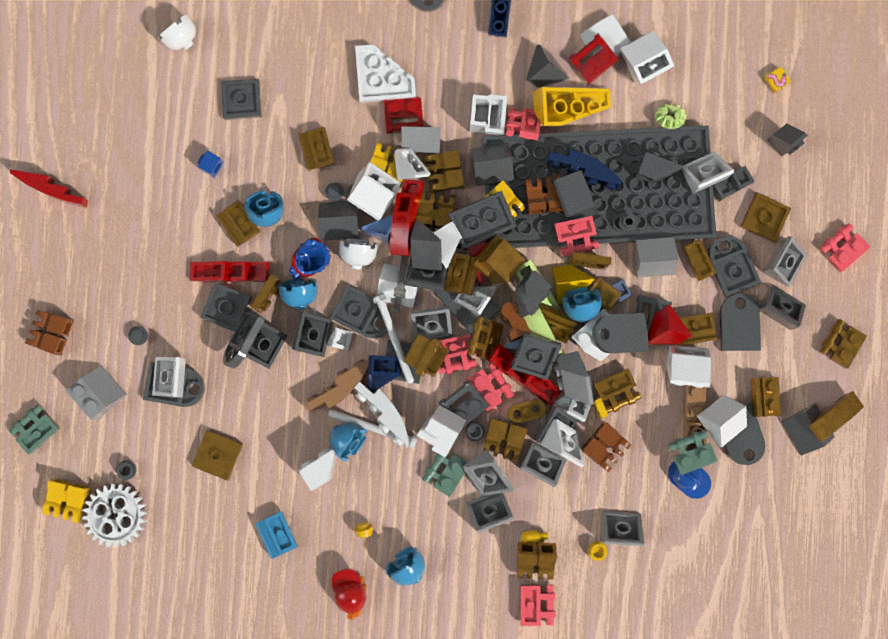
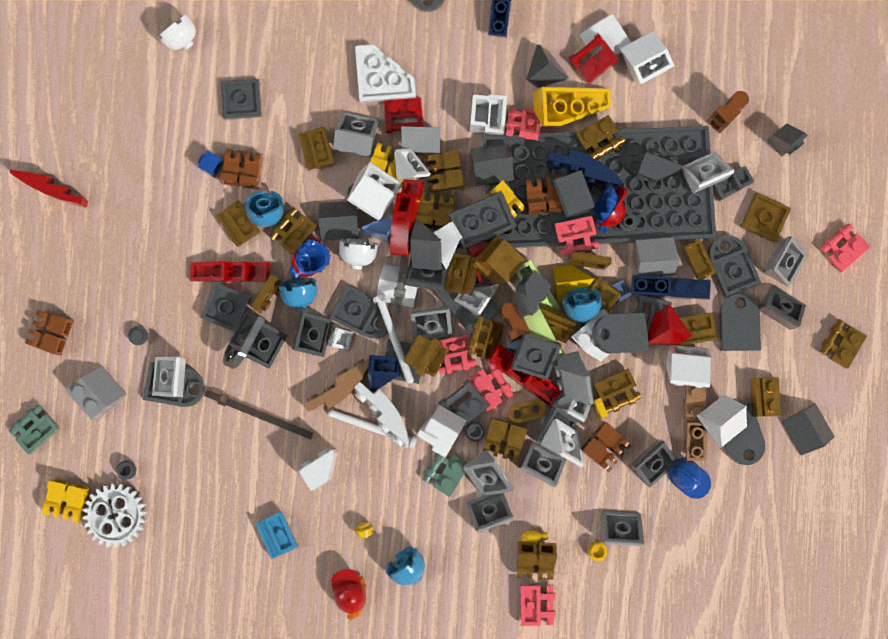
(217, 455): pearl gold plate -> none
(224, 400): none -> clear smoke bar
(246, 176): none -> dark orange legs
(297, 234): none -> pearl gold plate
(334, 192): dark grey plate -> none
(347, 439): dark azure cylinder -> none
(356, 133): none -> light grey slope
(598, 132): none -> pearl gold plate
(610, 208): none -> hair
(653, 463): none -> dark grey slope
(668, 121): yellowish green gear -> none
(671, 287): none -> dark blue slope
(695, 458): sand green plate -> none
(725, 115): none -> dark orange legs
(777, 79): yellow tile -> none
(836, 416): pearl gold slope -> none

